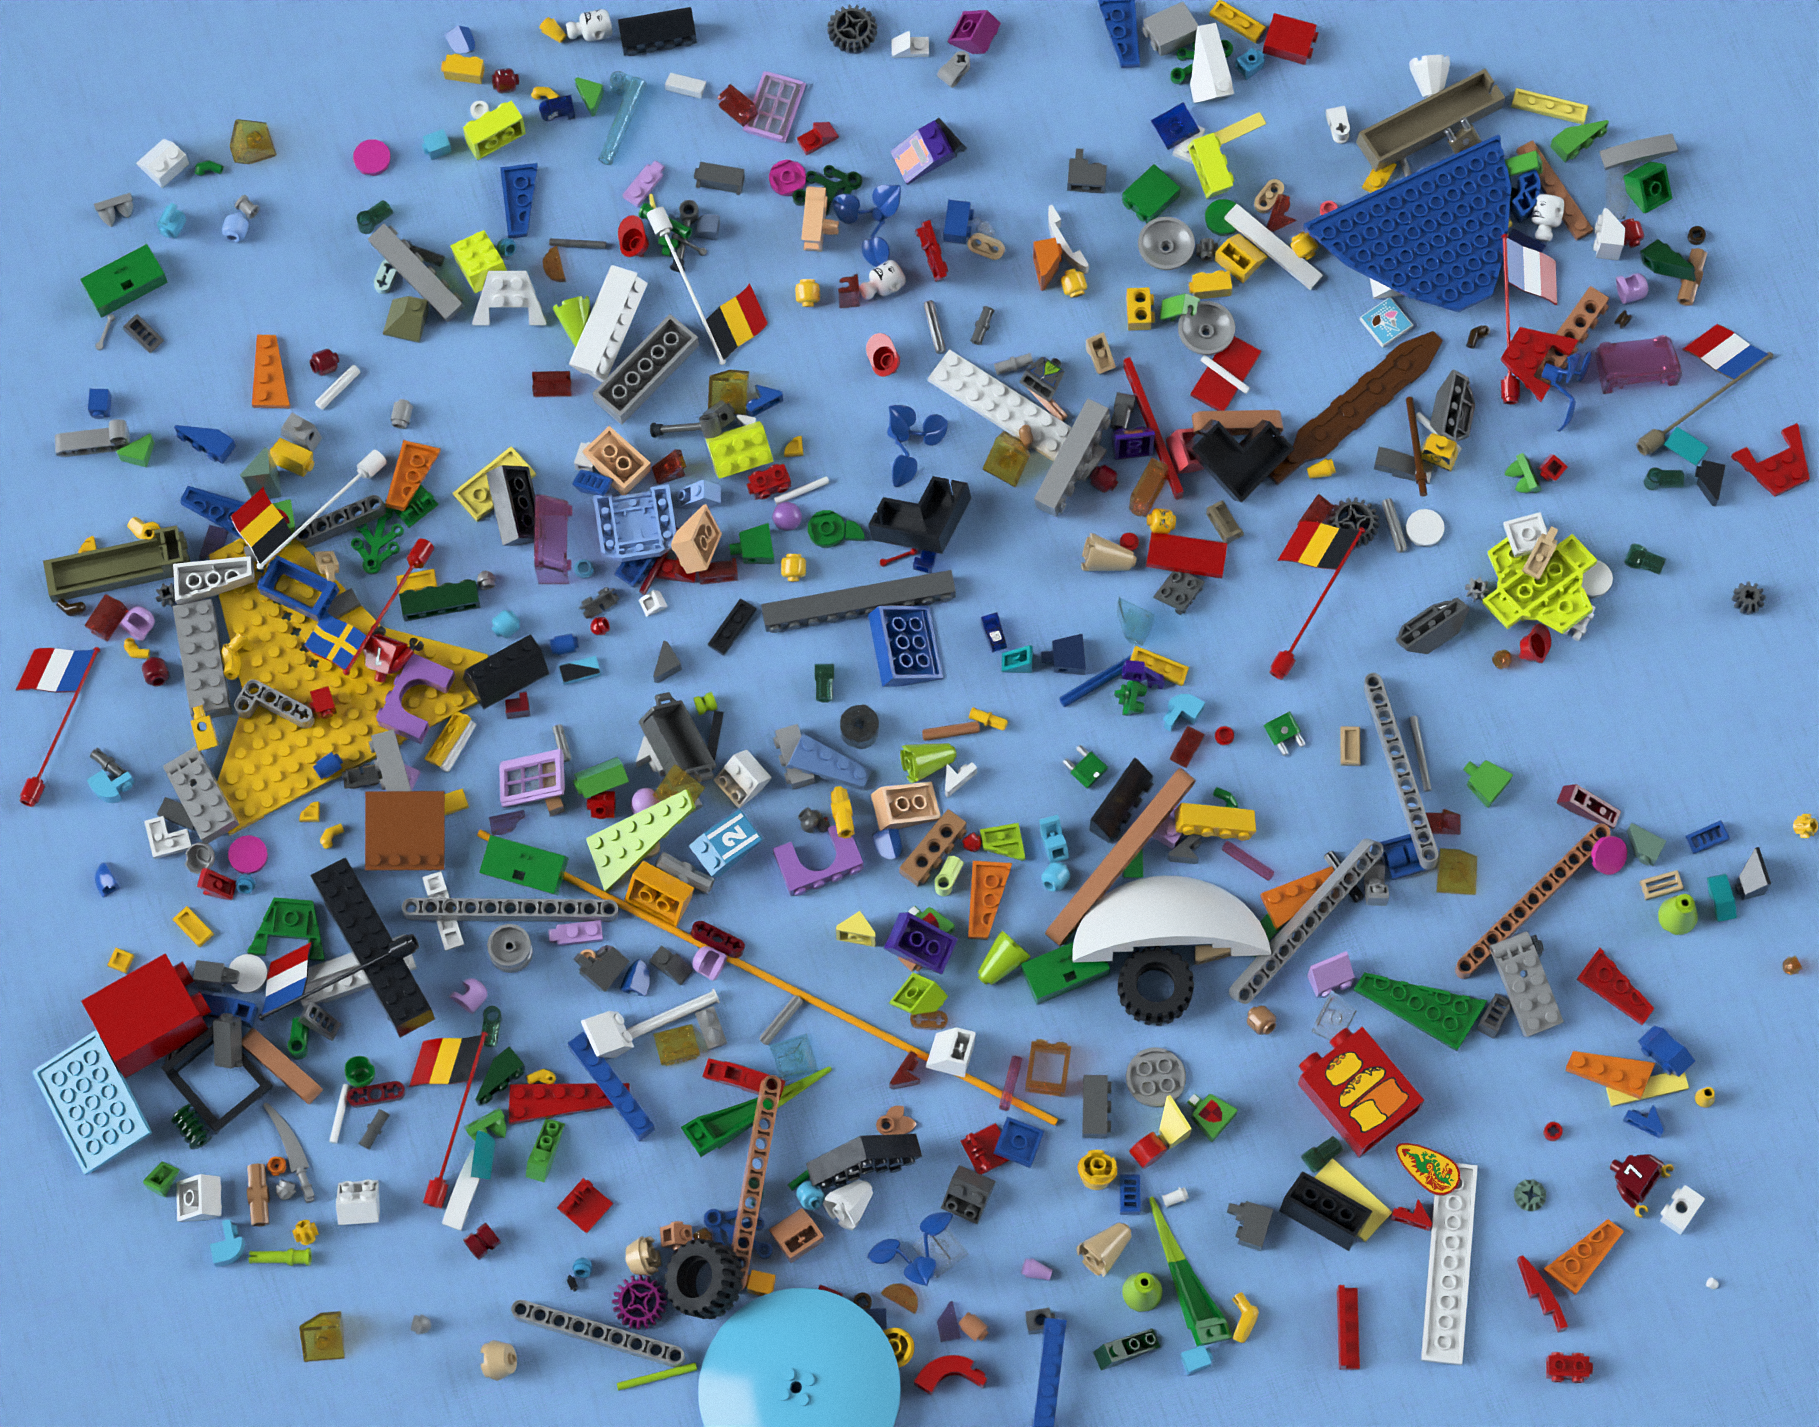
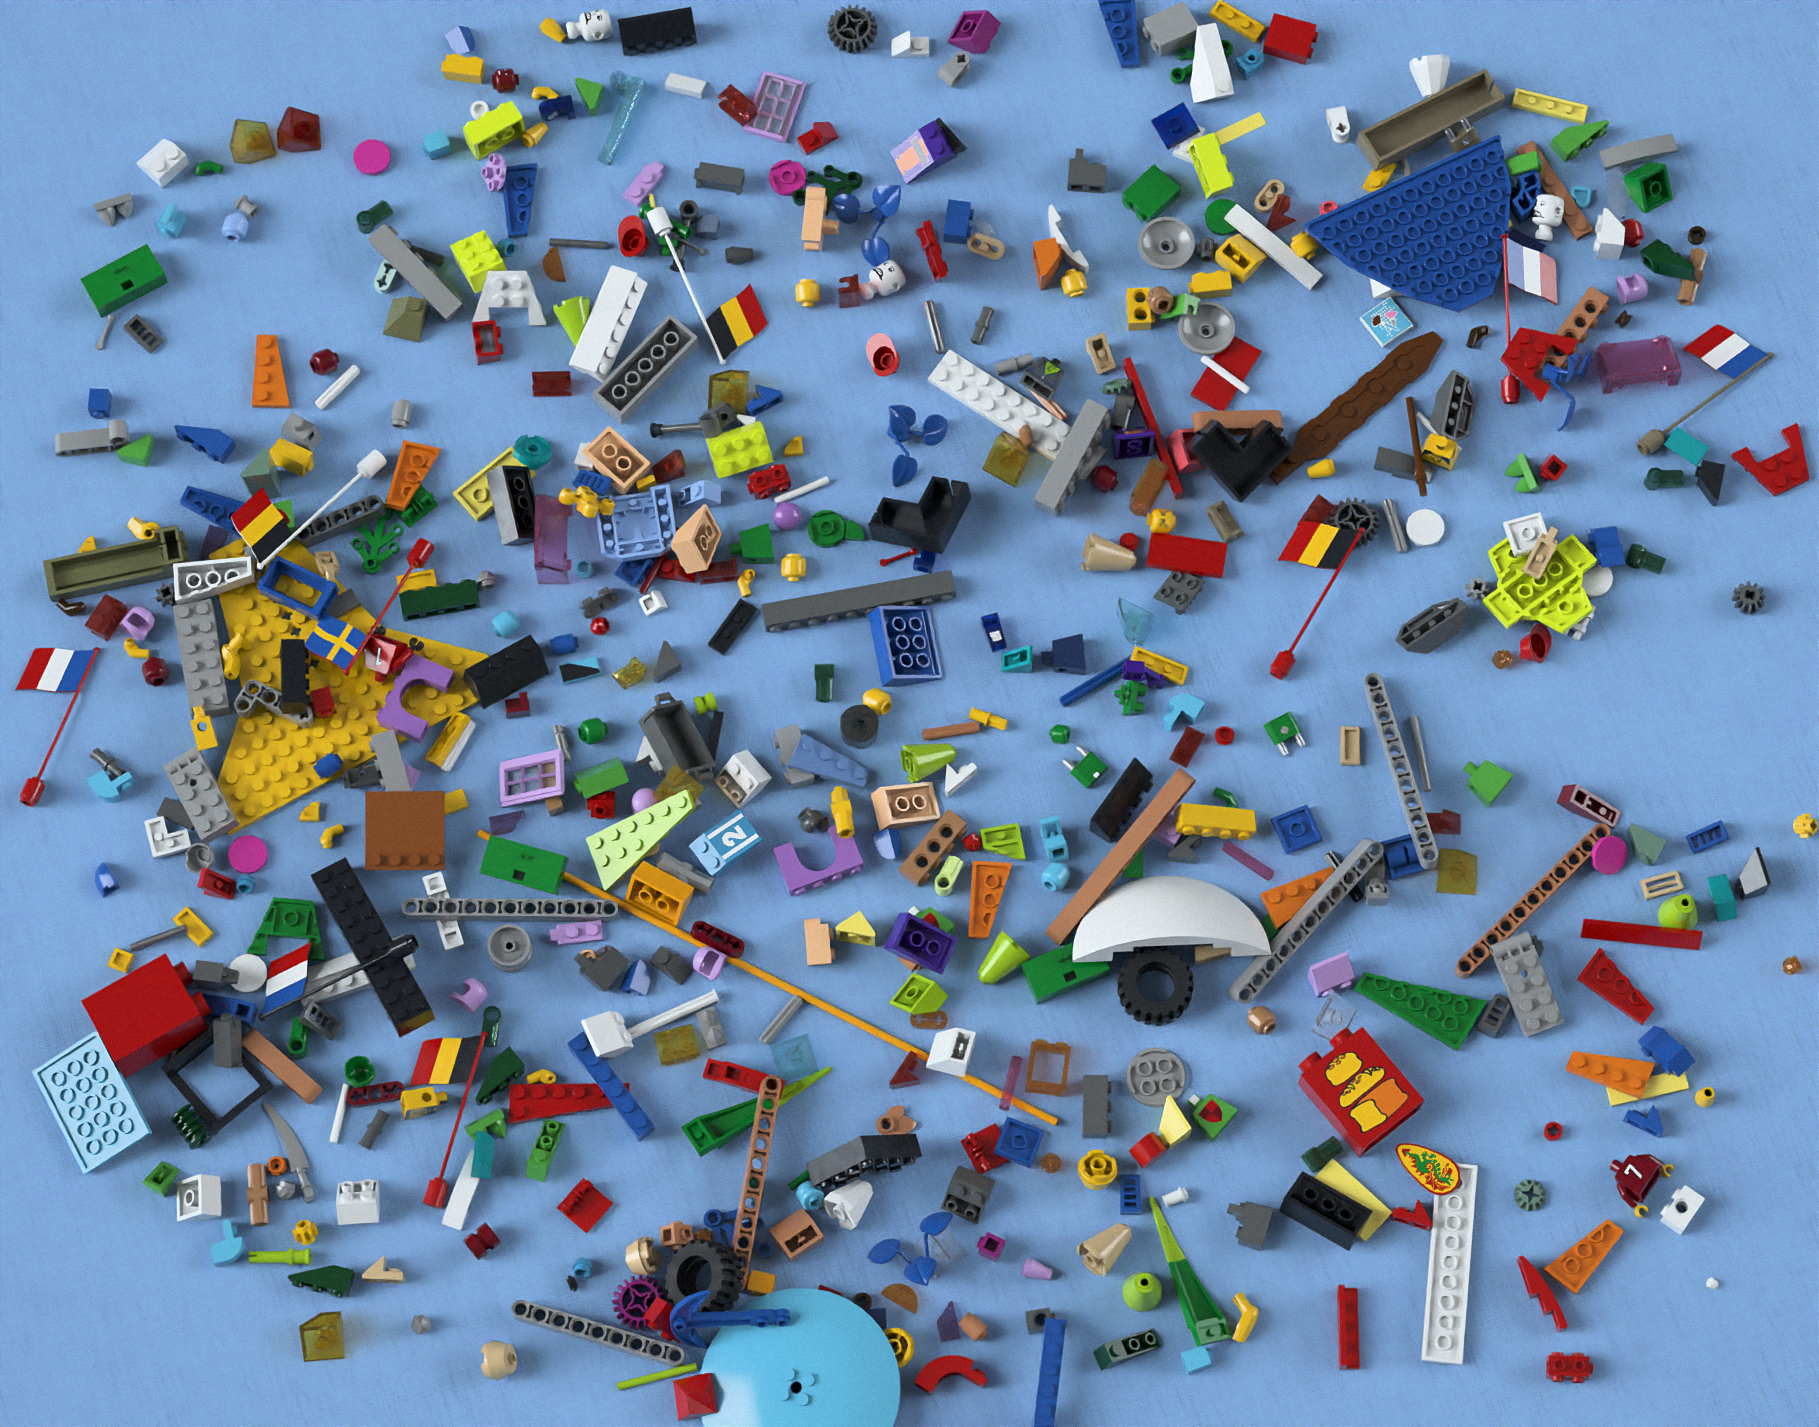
(158, 937): none -> flat silver bar
(294, 676): none -> black brick
(299, 131): none -> clear red slope
(329, 1279): none -> dark green slope
(377, 1273): none -> tan slope
(414, 1104): none -> yellow torso
(486, 341): none -> red window
(494, 172): none -> lavender dish
(524, 446): none -> teal plate
(534, 134): none -> yellow cone
(586, 501): none -> yellow gear
(592, 731): none -> green head
(630, 674): none -> clear yellow bracket
(644, 484): none -> yellow tile
(659, 1319): none -> red slope
(683, 1319): none -> blue piece
(694, 1396): none -> red slope
(738, 254): none -> dark grey cone
(744, 582): none -> yellow arm
(818, 942): none -> light nougat hinge
(878, 701): none -> yellow head
(990, 1247): none -> magenta brick
(1050, 1163): none -> clear orange plate
(1060, 734): none -> green piece
(1116, 386): none -> sand green gear
(1160, 300): none -> medium nougat head
(1296, 829): none -> blue plate
(1581, 196): none -> medium azure tile
(1606, 546): none -> blue brick
(1641, 934): none -> red tile

